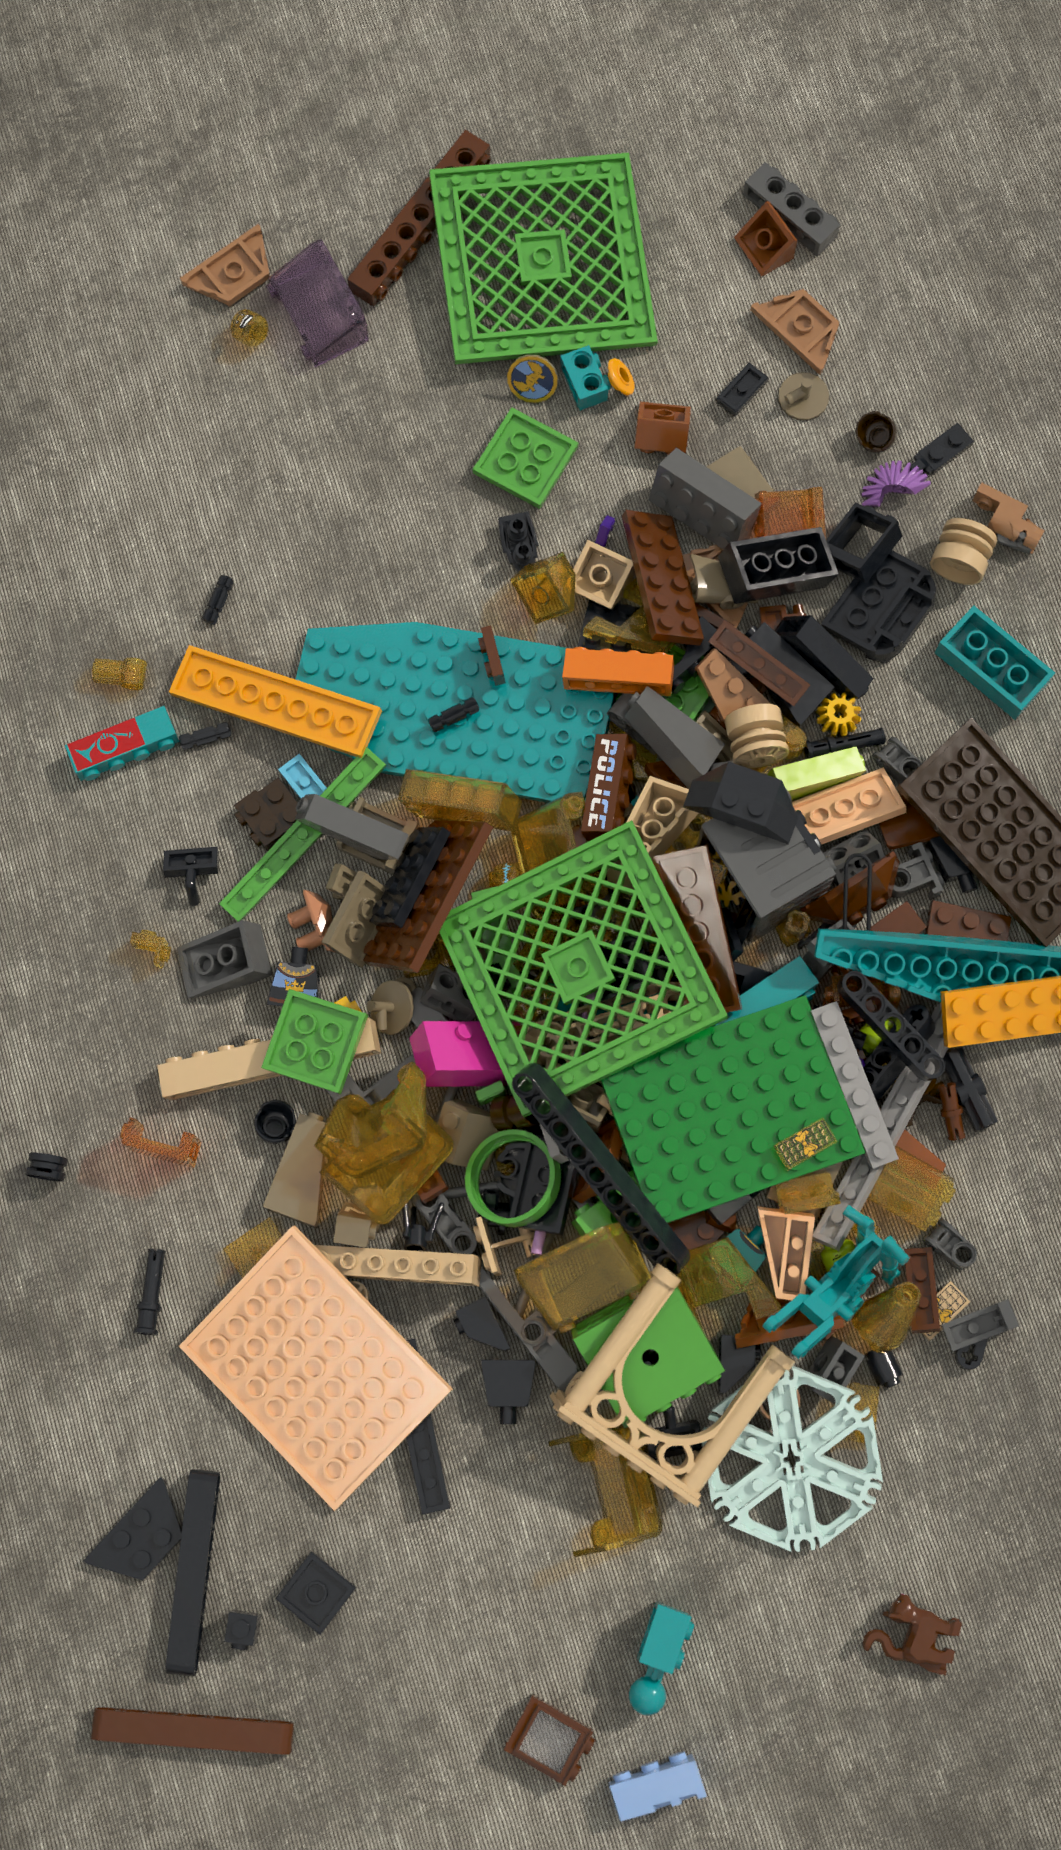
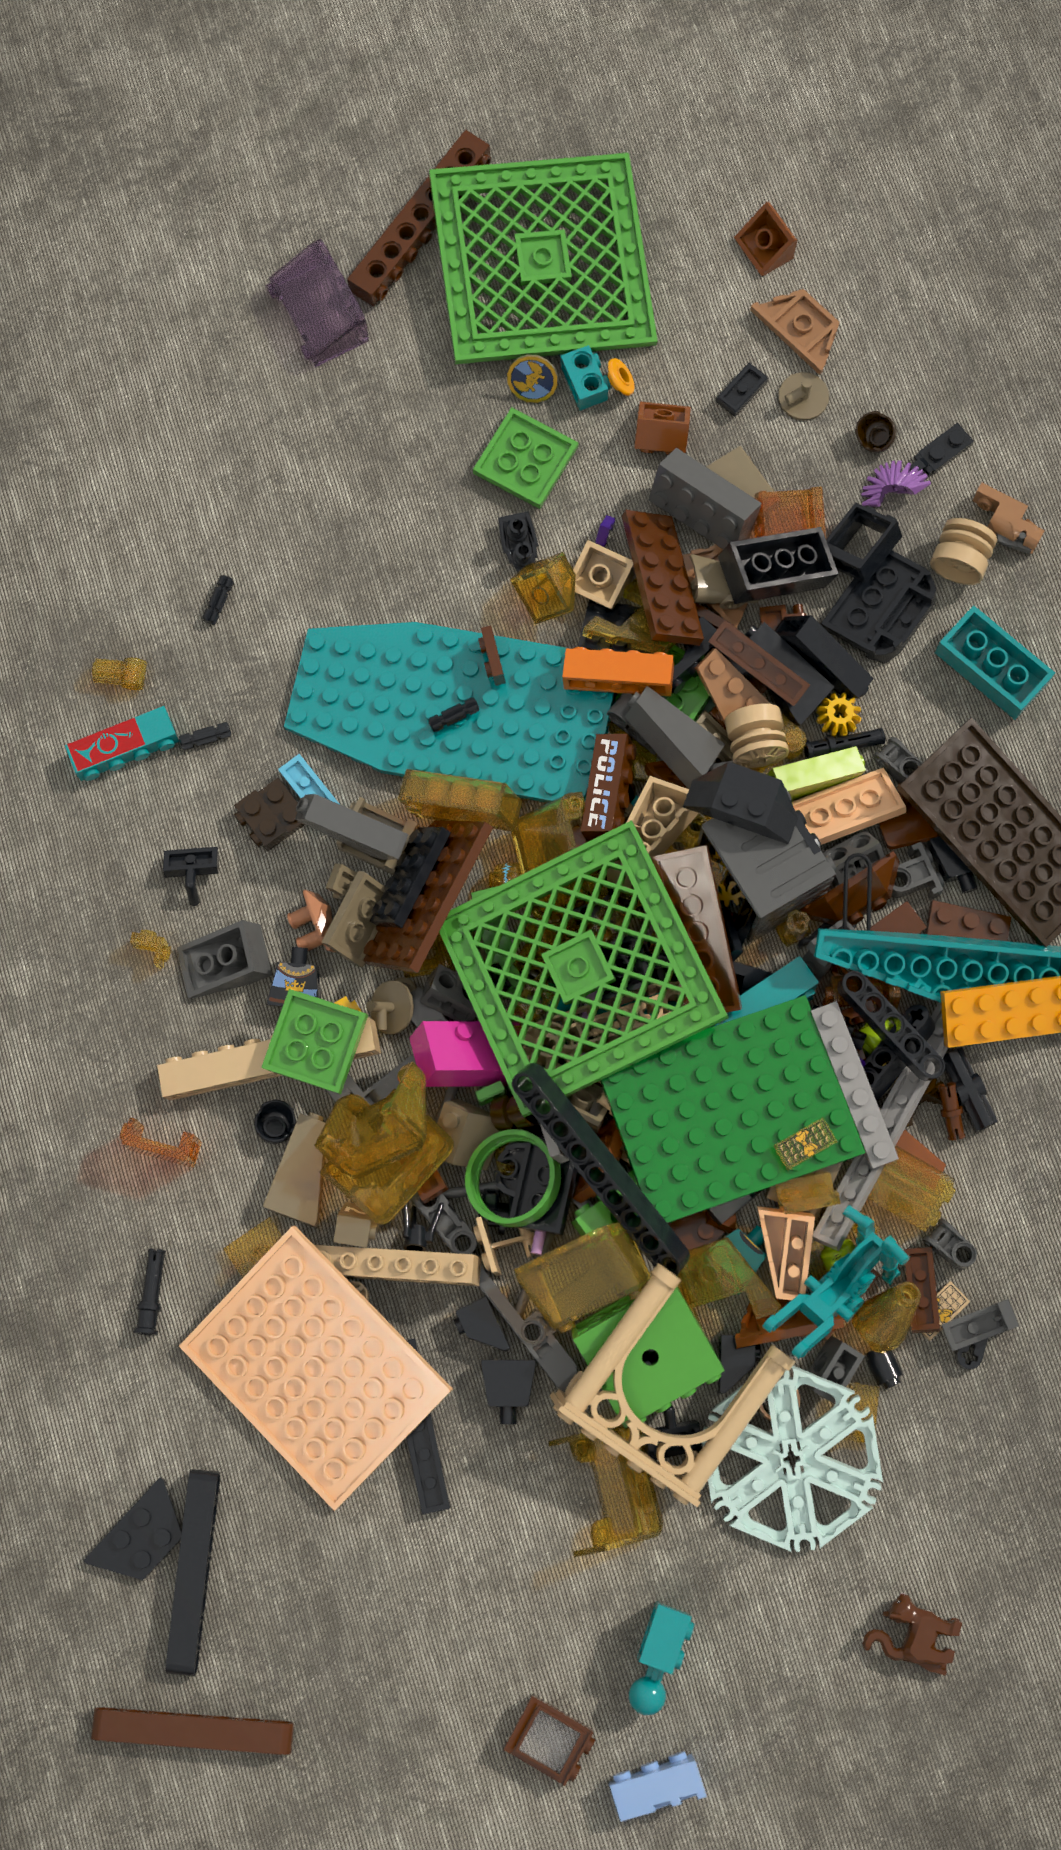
(49, 1163): black wheel -> none
(232, 270): medium nougat wing -> none
(242, 1629): black brick -> none
(249, 327): clear yellow head -> none
(275, 701): light orange plate -> none
(298, 839): bright green plate -> none
(316, 1593): black plate -> none
(813, 237): dark grey brick -> none

